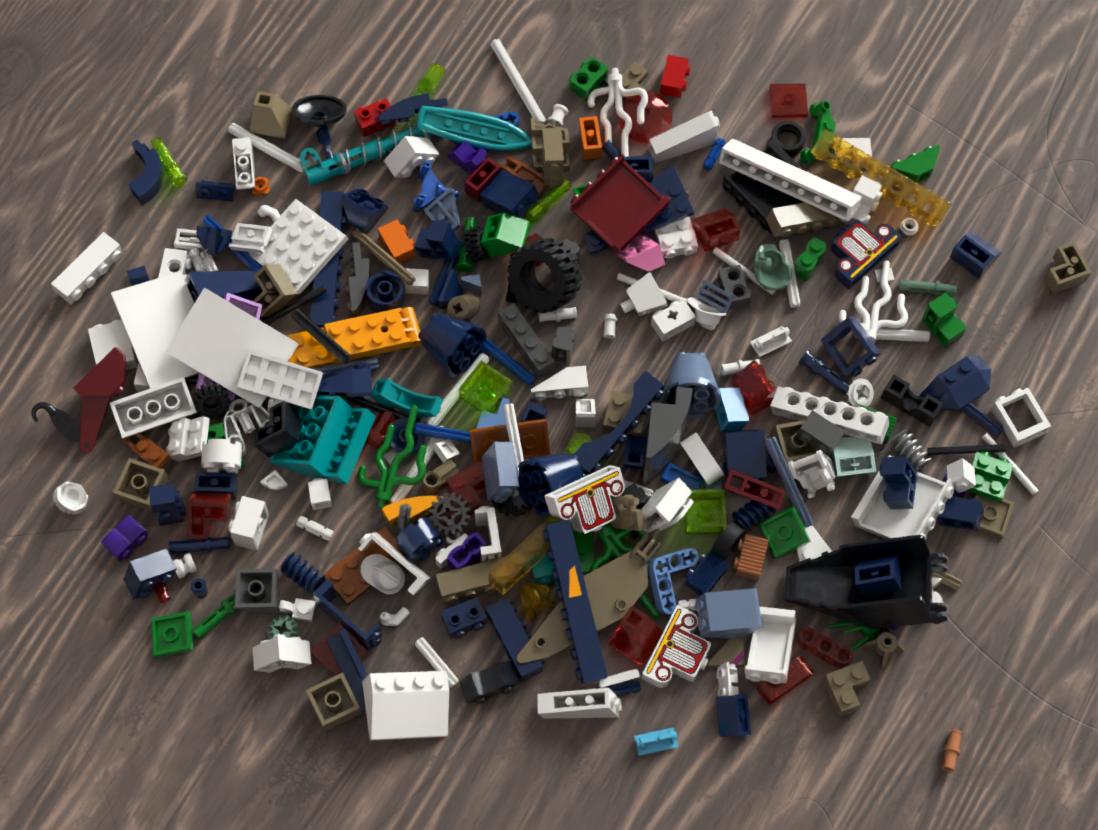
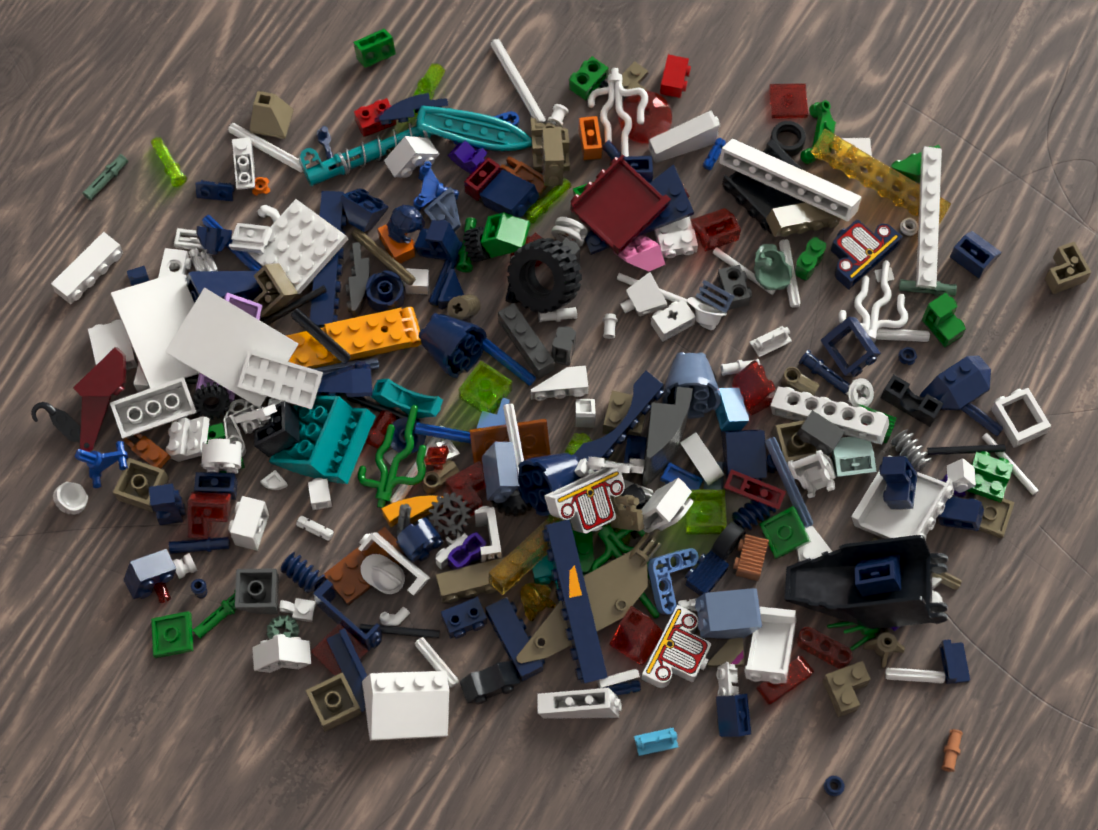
(98, 462): none -> blue axle
(109, 172): none -> sand green pin
(124, 538): dark purple brick -> none
(151, 180): dark blue arch -> none
(250, 417): none -> white plate
(319, 110): black dish -> none
(374, 48): none -> green brick
(403, 631): none -> black bar
(404, 220): none -> dark blue helmet
(436, 456): none -> clear red tile
(453, 395): white axle -> none
(472, 283): sand blue slope -> none
(534, 412): dark blue panel -> none
(569, 229): none -> white head
(582, 469): none -> white tile
(636, 465): none -> white plant
(800, 382): none -> dark tan piece
(836, 780): none -> dark blue plate
(870, 194): white brick -> none
(910, 352): none -> dark blue plate
(915, 675): none -> white axle
(928, 218): none -> white plate
(954, 662): none -> dark blue panel

